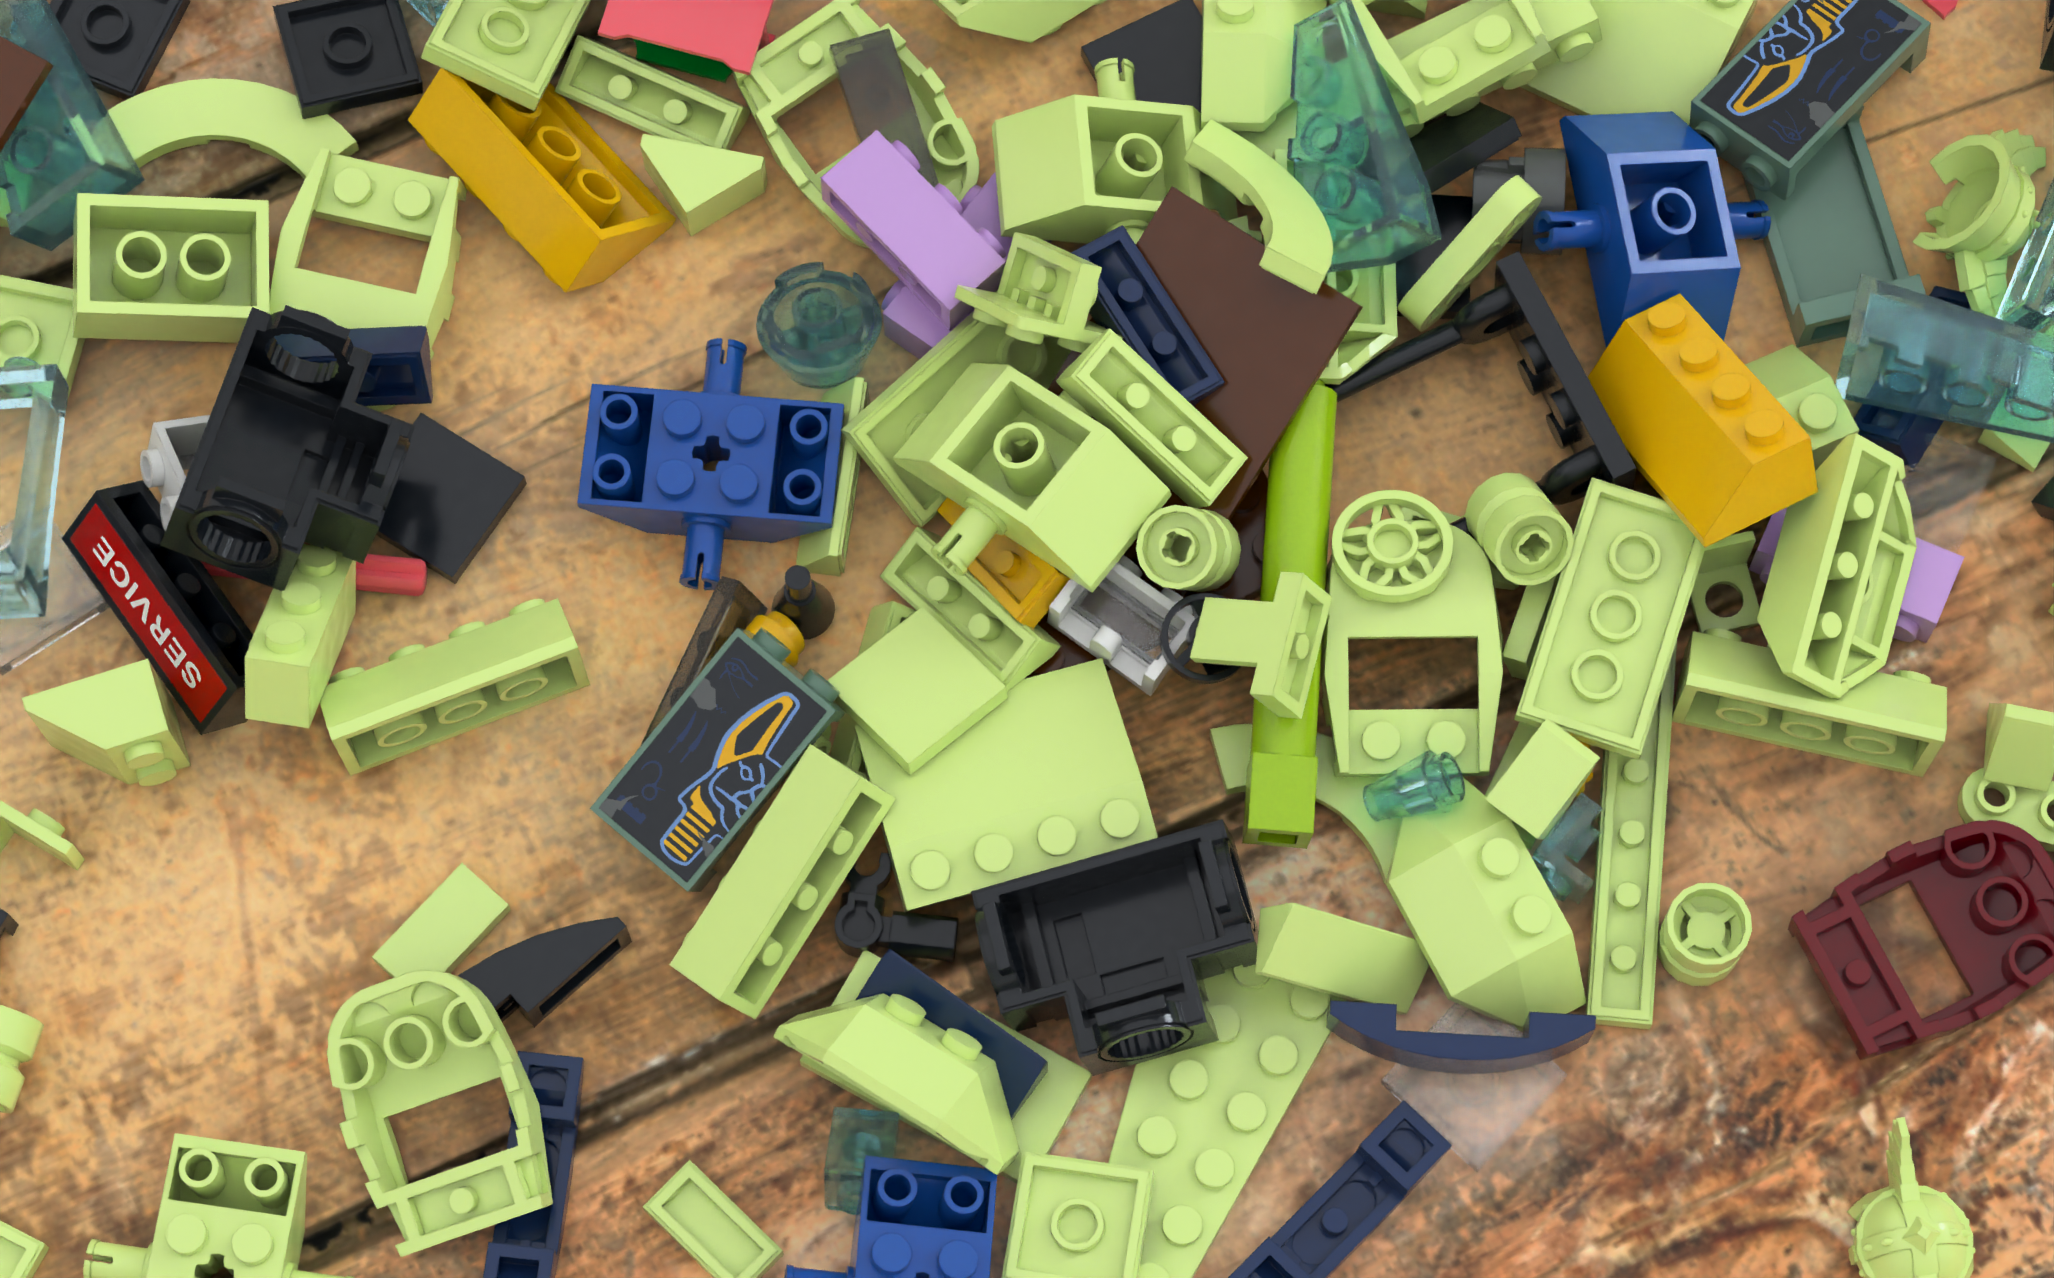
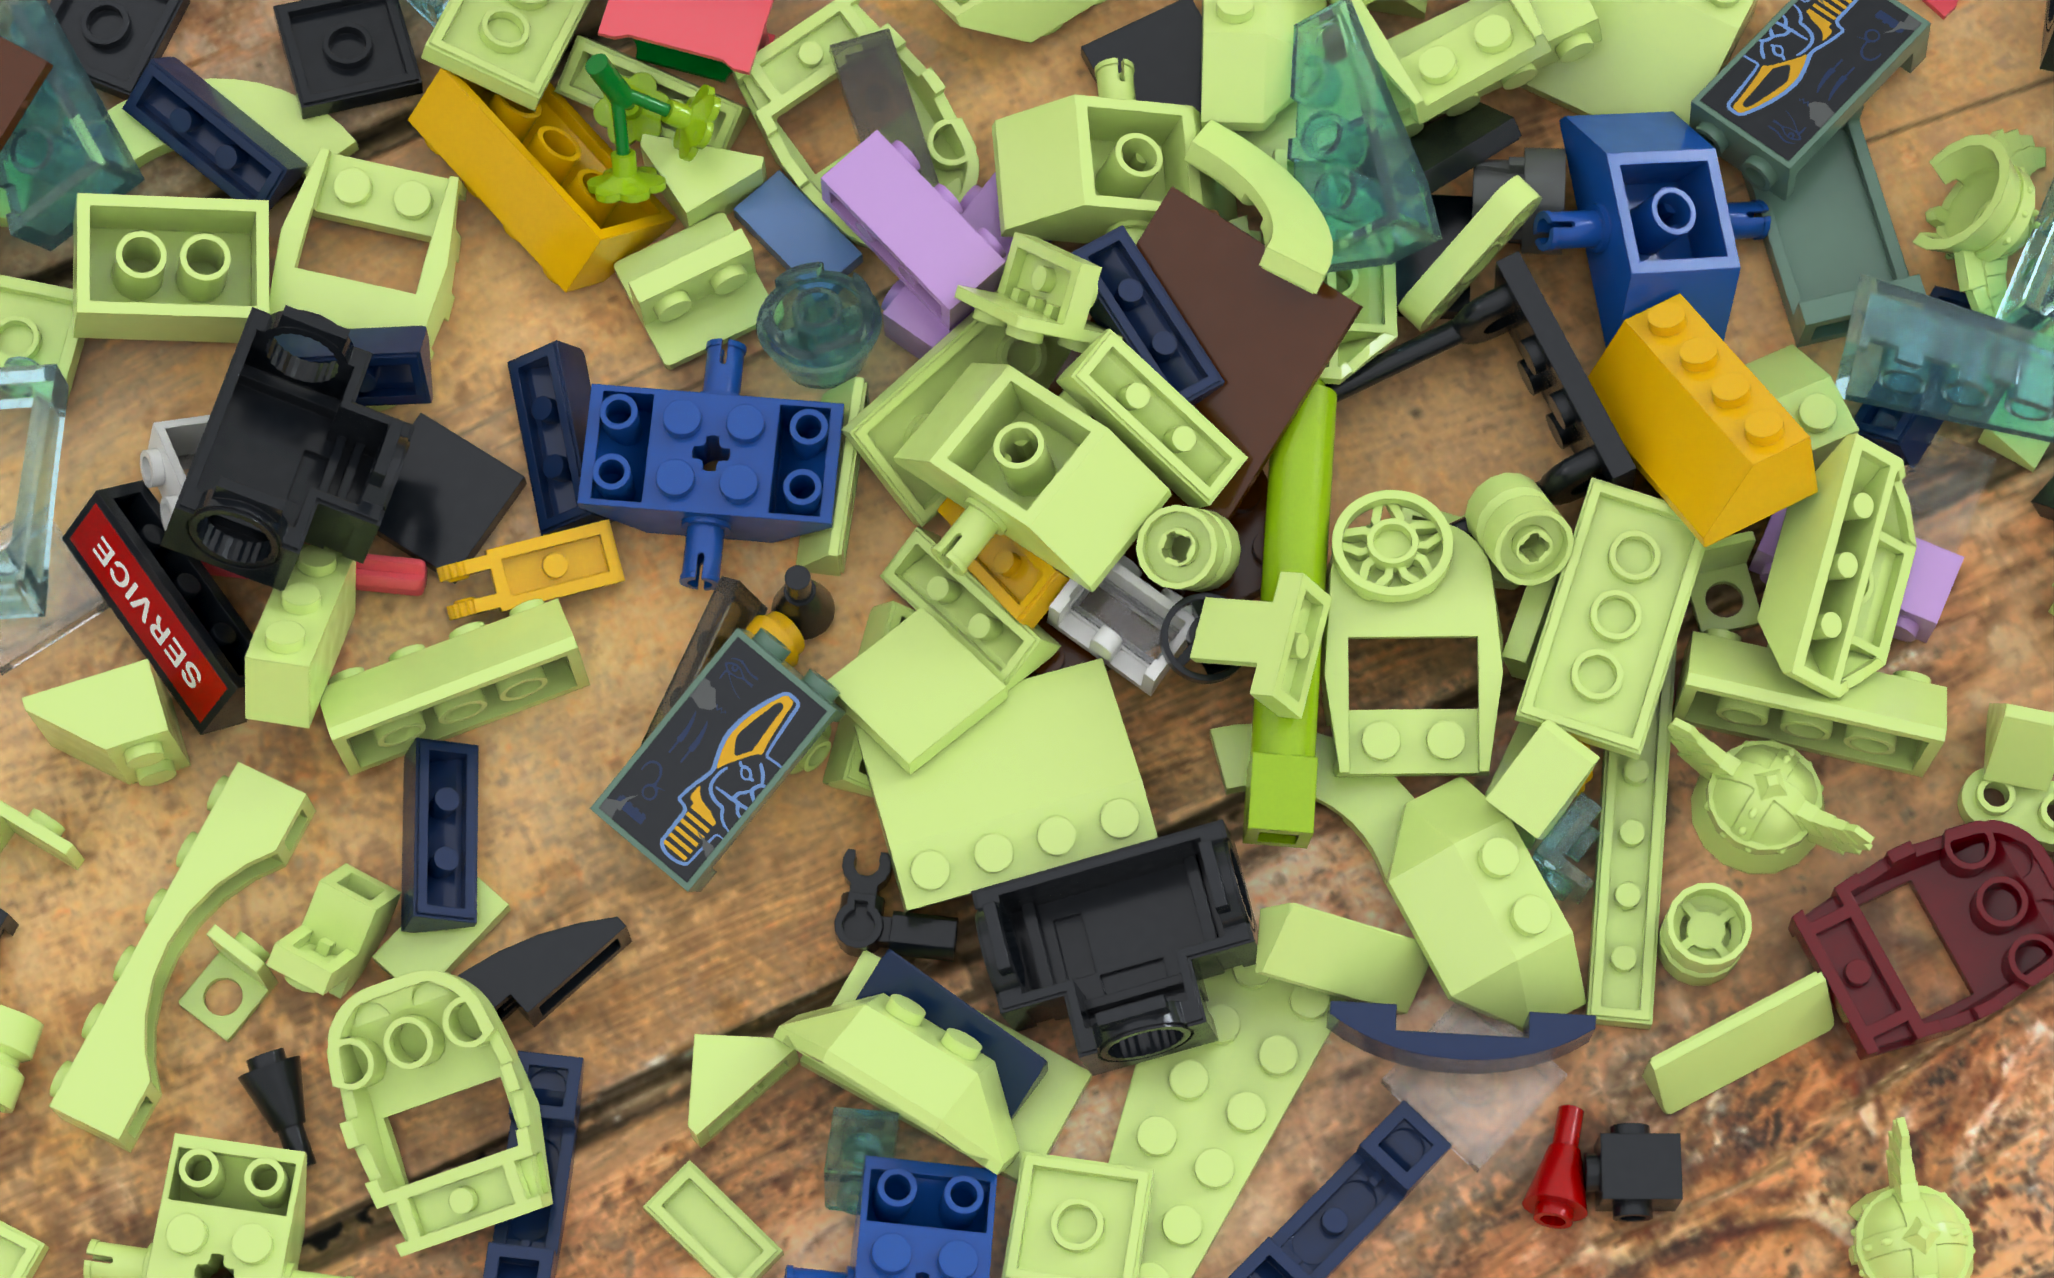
(212, 133): none -> dark blue slope
(239, 961): none -> yellowish green bracket
(245, 837): none -> yellowish green arch
(278, 1093): none -> black cone
(337, 933): none -> yellowish green brick
(439, 836): none -> dark blue slope
(539, 569): none -> yellow hinge
(552, 411): none -> dark blue slope
(638, 108): none -> lime plant
(694, 289): none -> yellowish green bracket
(731, 1076): none -> yellowish green slope
(782, 882): yellowish green brick -> none
(795, 228): none -> medium blue tile
(1416, 788): clear light blue cone -> none
(1558, 1187): none -> red cone
(1634, 1172): none -> black brick
(1740, 1044): none -> yellowish green slope
(1760, 804): none -> yellowish green helmet

